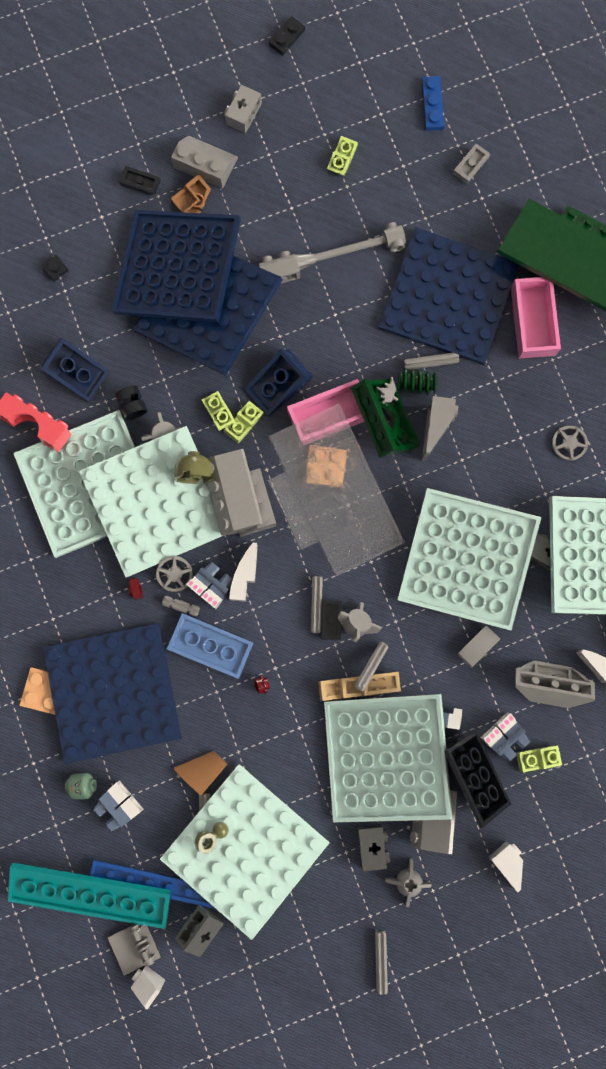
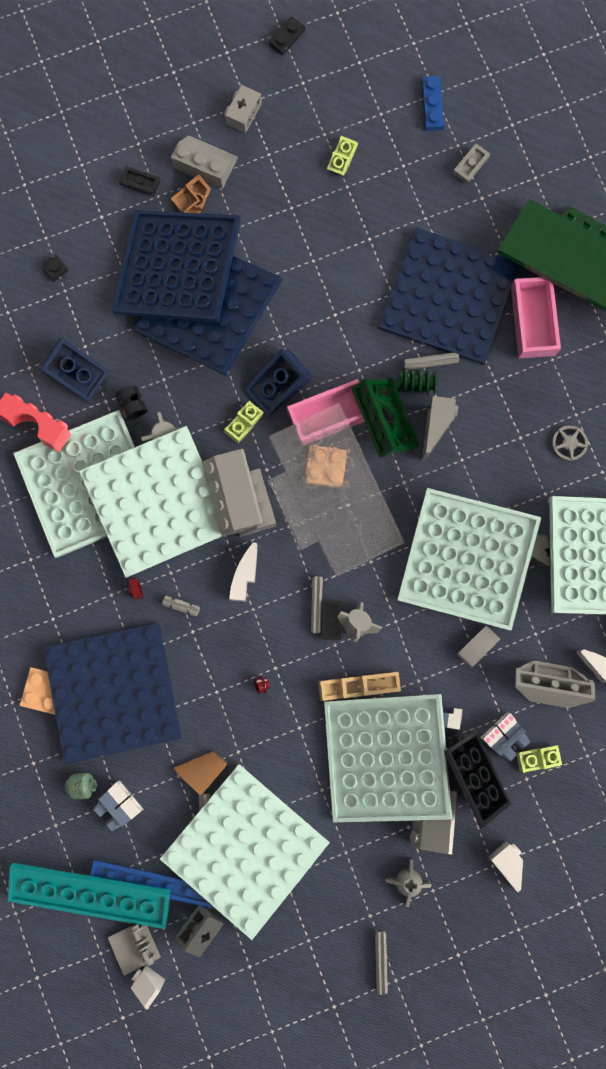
(174, 573): light grey wheel -> none
(193, 468): olive cylinder -> none
(205, 579): sand blue hips -> none
(210, 646): medium blue plate -> none
(218, 411): yellowish green slope -> none
(219, 830): olive plate -> none
(289, 265): light grey bar -> none
(369, 859): dark grey brick -> none
(371, 666): light grey axle -> none
(388, 392): light grey piece -> none

